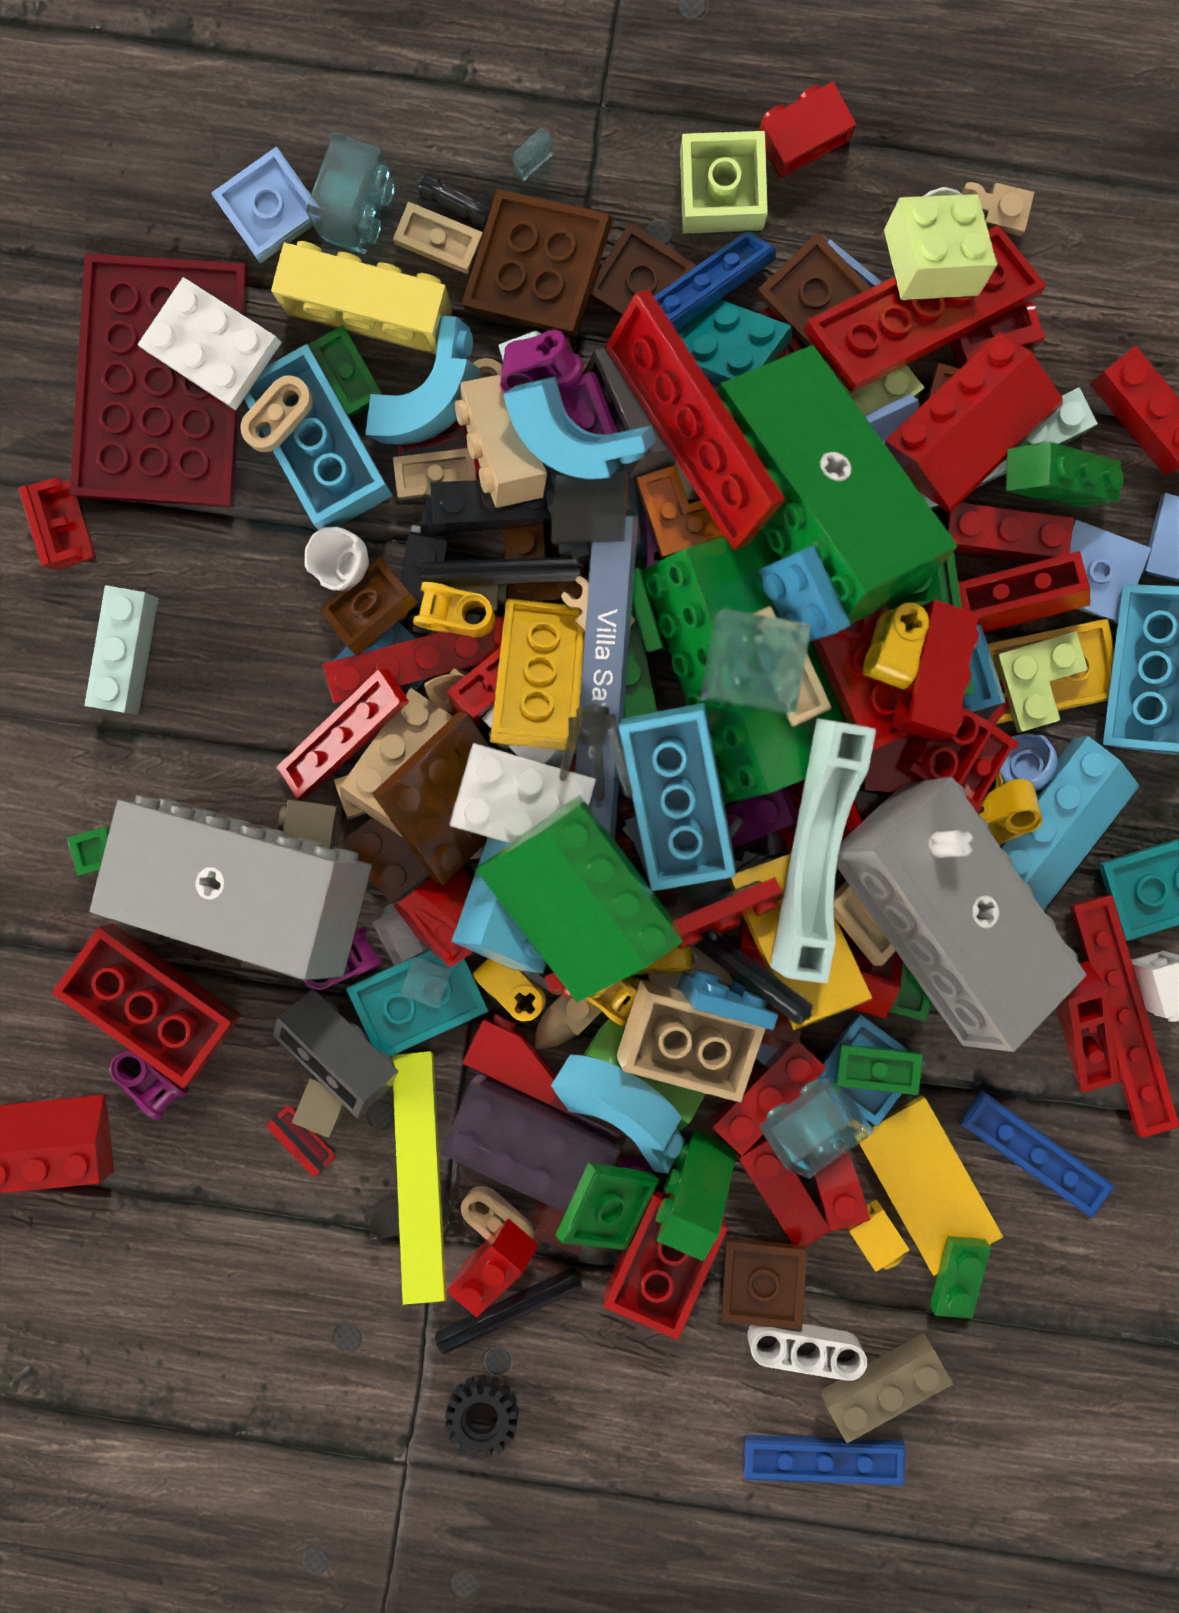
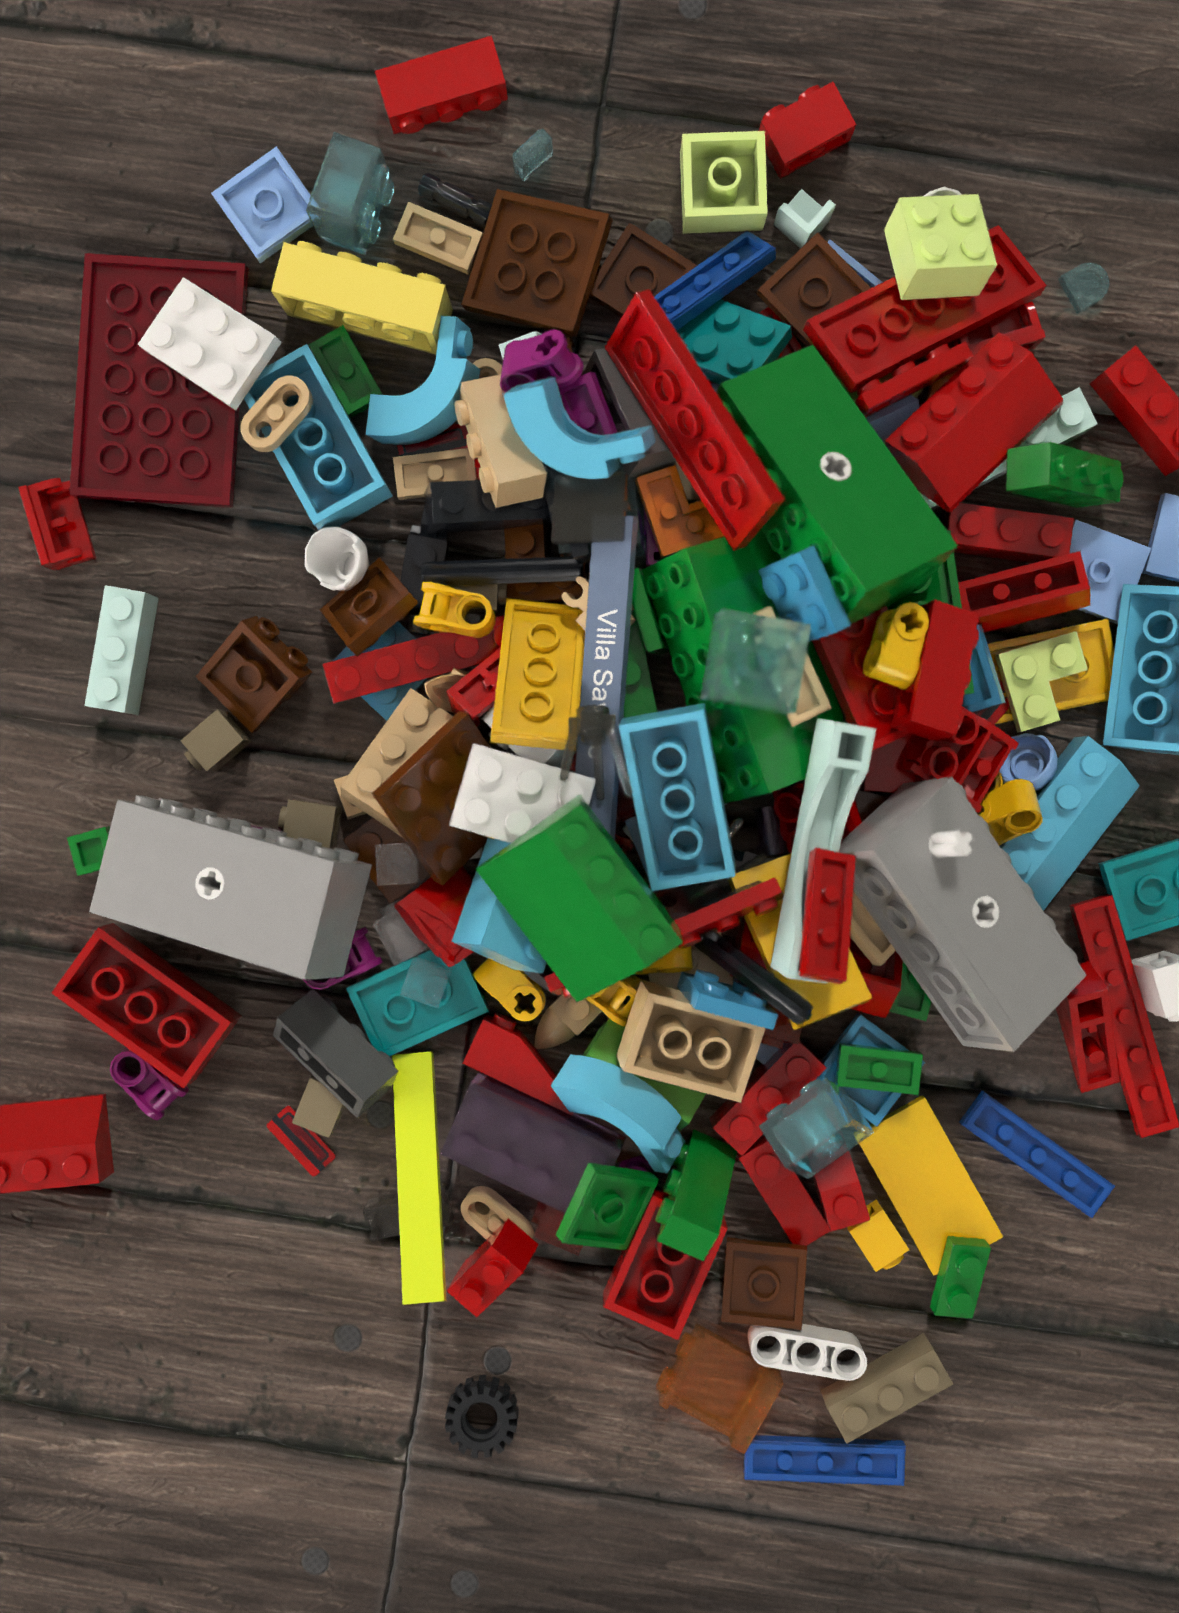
(215, 742): none -> dark tan brick
(254, 672): none -> reddish brown plate
(343, 733): plate -> none
(396, 864): none -> clear plate
(442, 85): none -> red brick
(508, 1310): black axle -> none
(720, 1386): none -> clear orange panel
(762, 816): magenta plate -> none
(803, 218): none -> light aqua panel
(827, 916): none -> red plate
(912, 378): none -> red plate
(1003, 206): tan plate -> none
(1085, 285): none -> clear light blue tile

